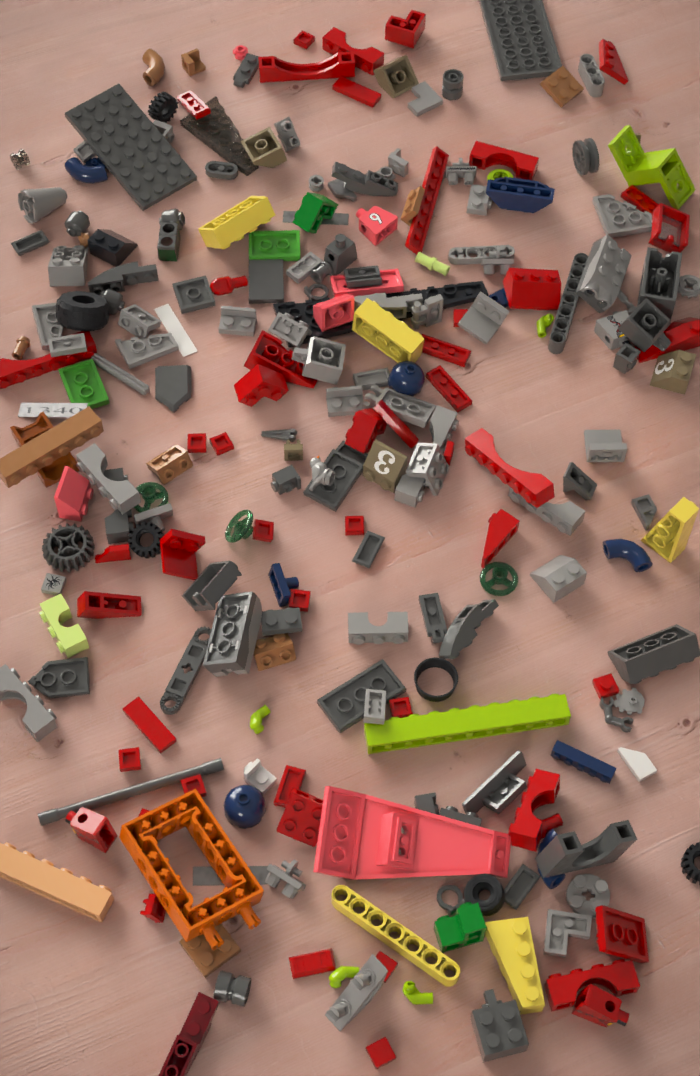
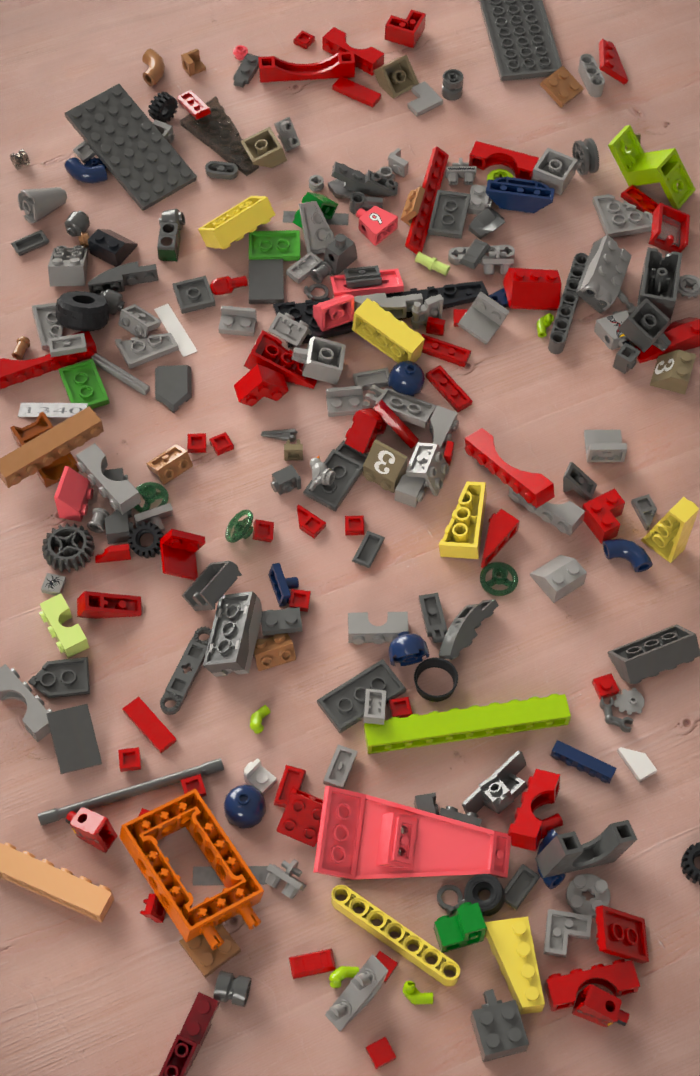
(74, 738): none -> dark grey tile
(98, 519): none -> light grey bush
(309, 522): none -> red tile
(315, 228): none -> light grey wing
(340, 767): none -> light grey plate
(359, 200): none -> dark grey piece
(407, 649): none -> dark blue cylinder
(435, 326): none -> red plate
(449, 214): none -> dark grey plate
(464, 531): none -> light yellow wedge
(474, 254): none -> dark grey tile
(485, 223): none -> dark grey slope
(496, 793): none -> dark grey brick
(555, 170): none -> light grey brick
(602, 514): none -> red brick

